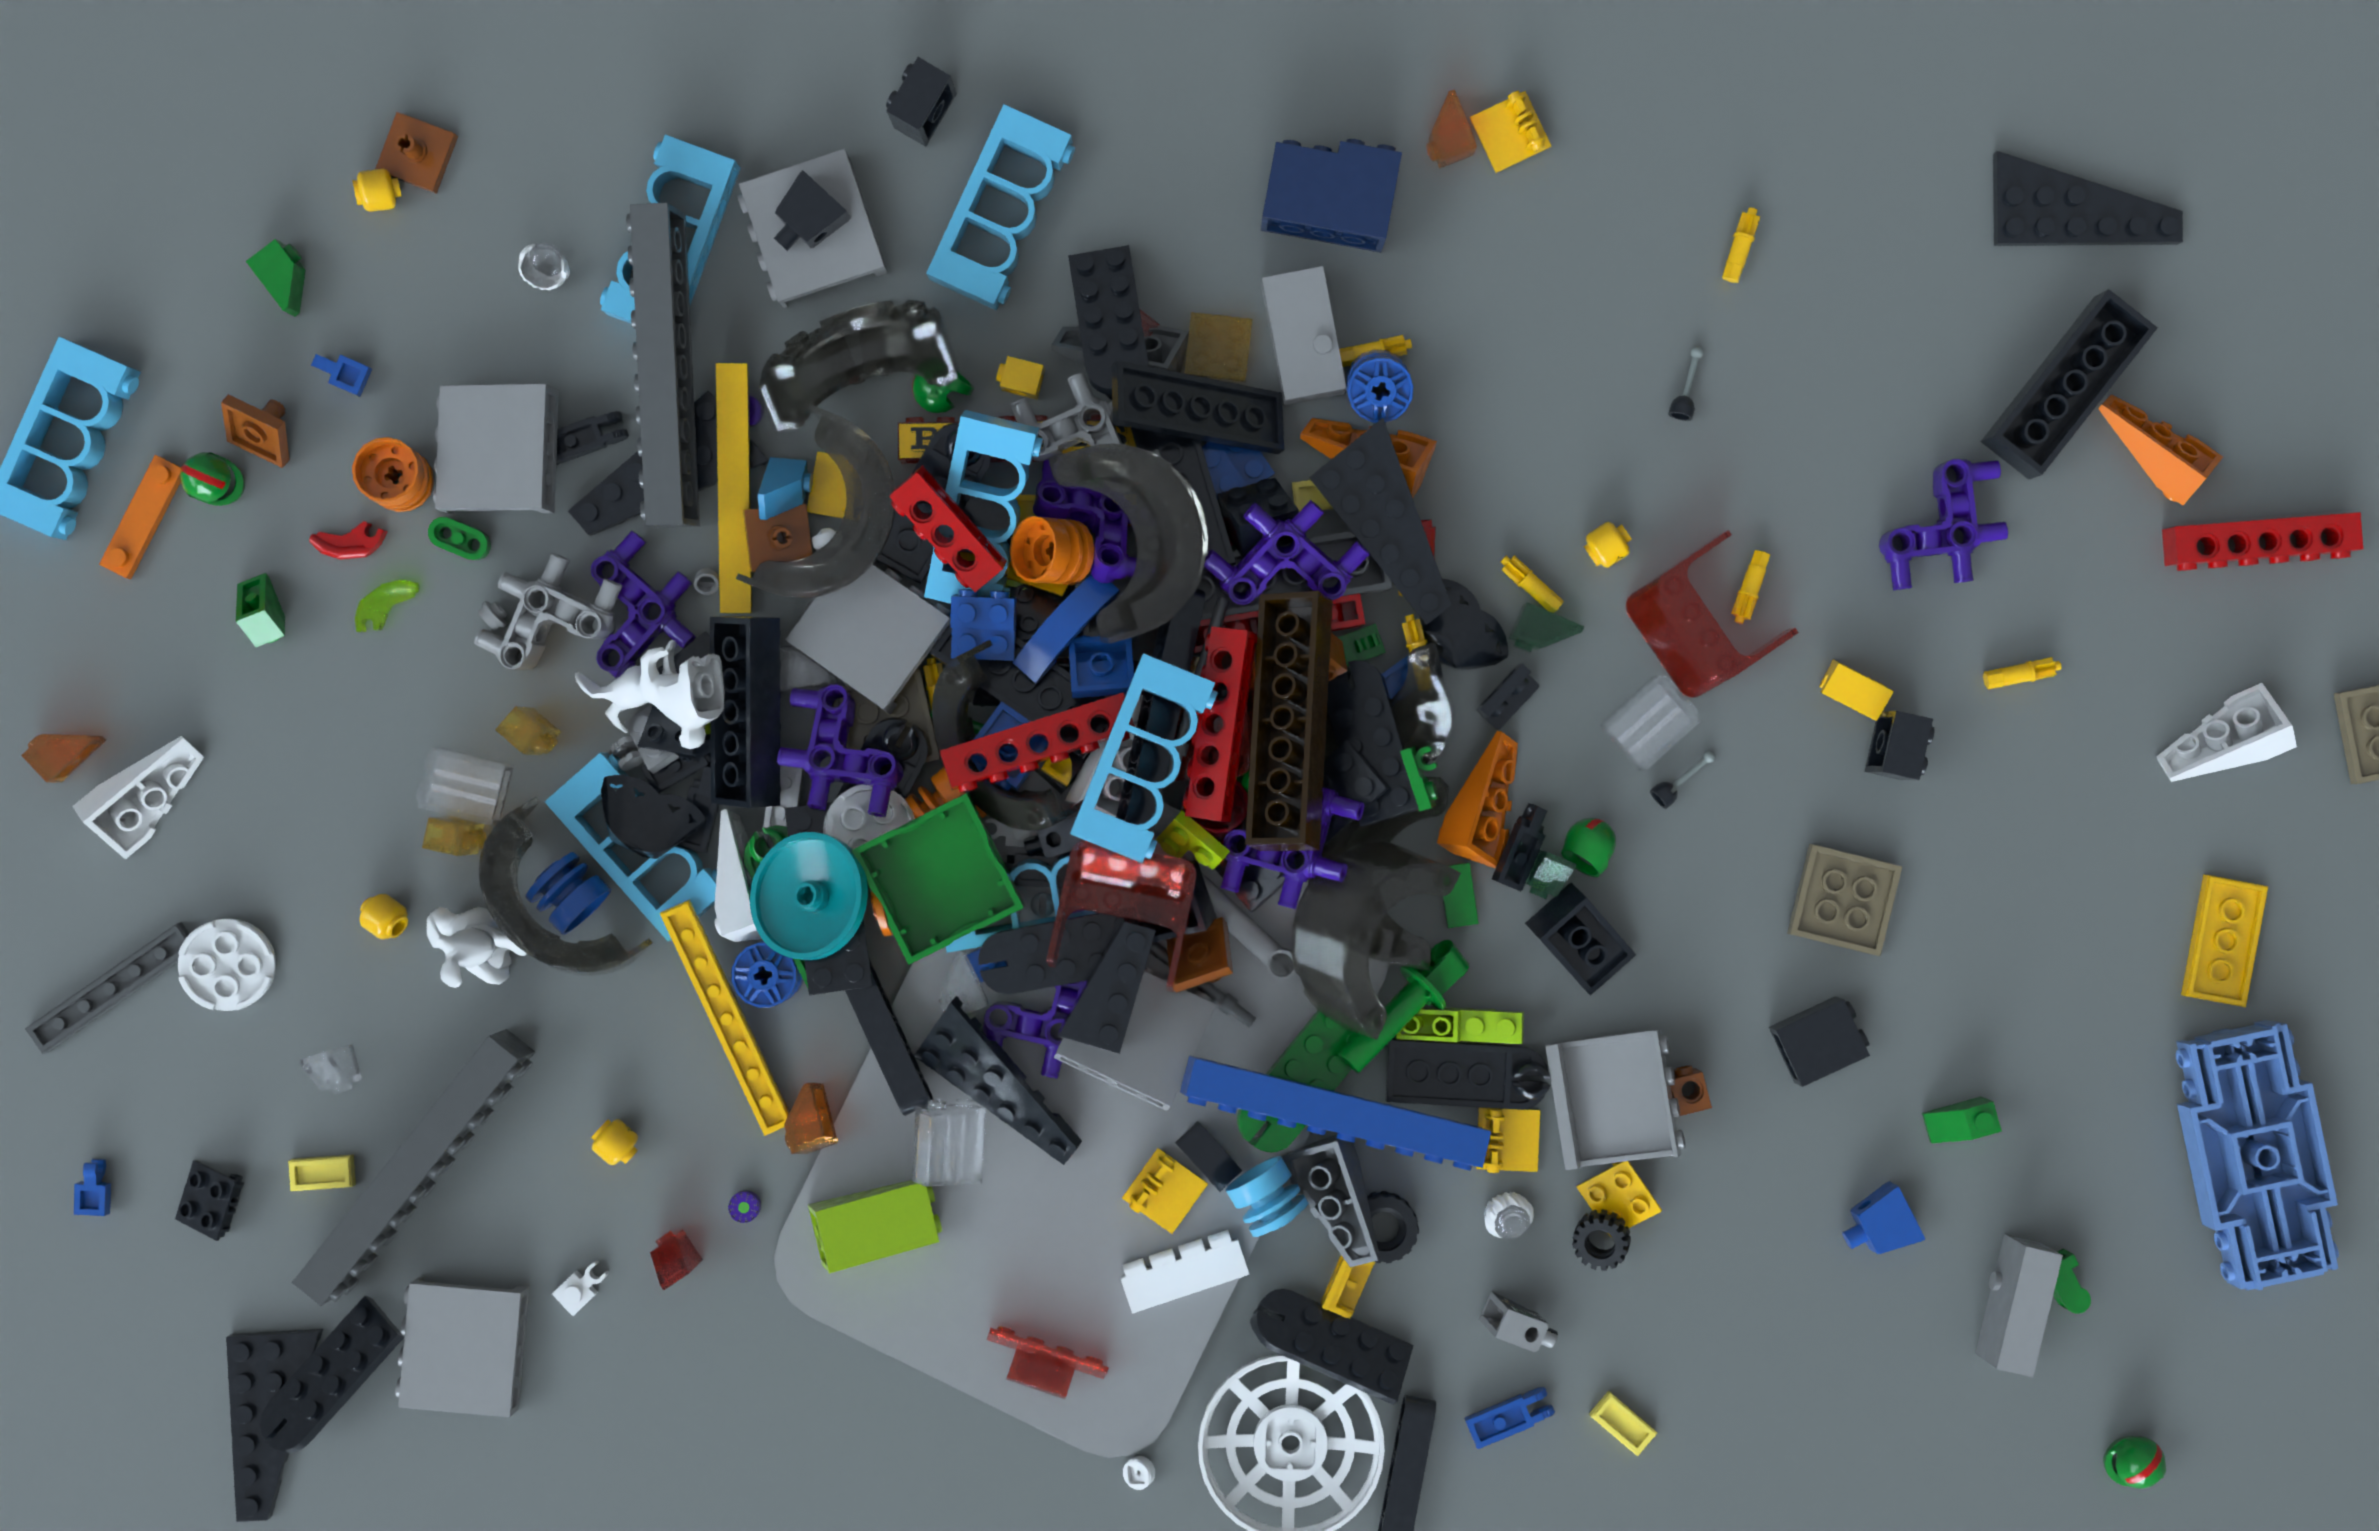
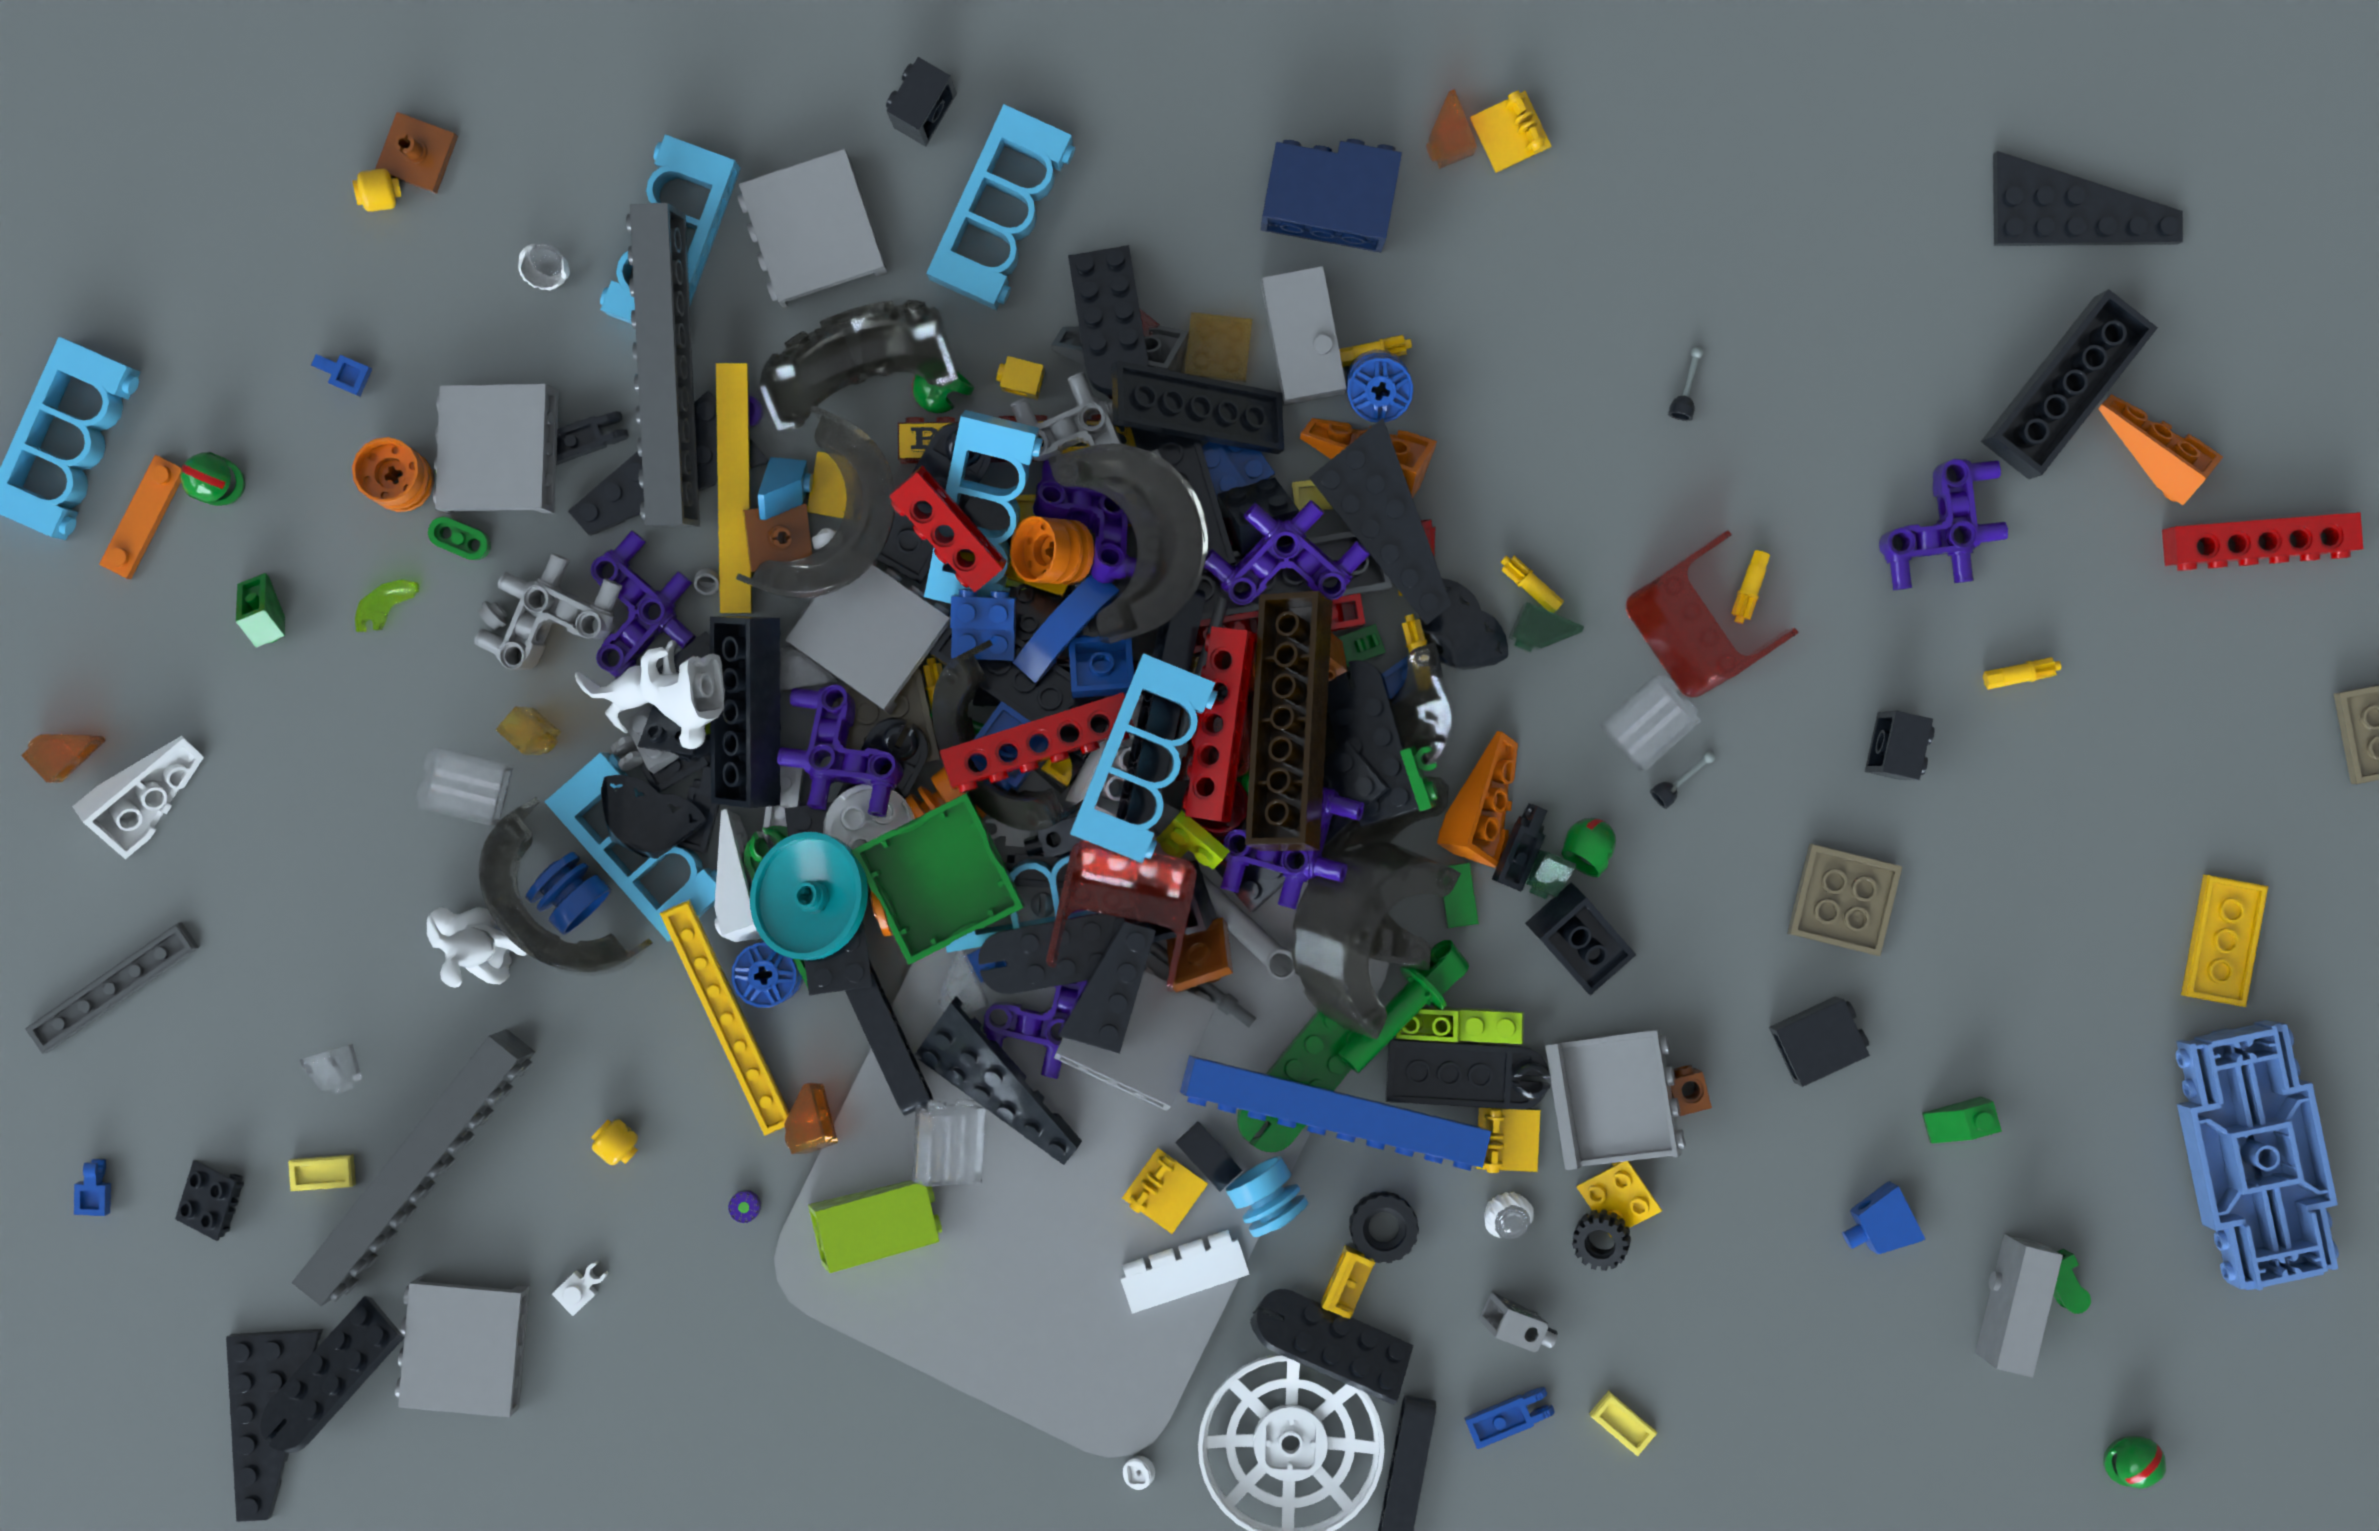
(226, 964): white tile -> none
(256, 429): dark orange tile -> none
(281, 274): green slope -> none
(350, 545): red piece -> none
(383, 916): yellow head -> none
(454, 836): clear yellow brick -> none
(674, 1258): clear red slope -> none
(808, 214): black torso -> none
(1042, 1366): clear red bracket -> none
(1336, 1192): dark grey wedge -> none
(1508, 697): black bracket -> none
(1607, 544): yellow head -> none
(1741, 245): yellow piece -> none
(1855, 690): yellow hinge -> none
(2239, 734): white wedge -> none

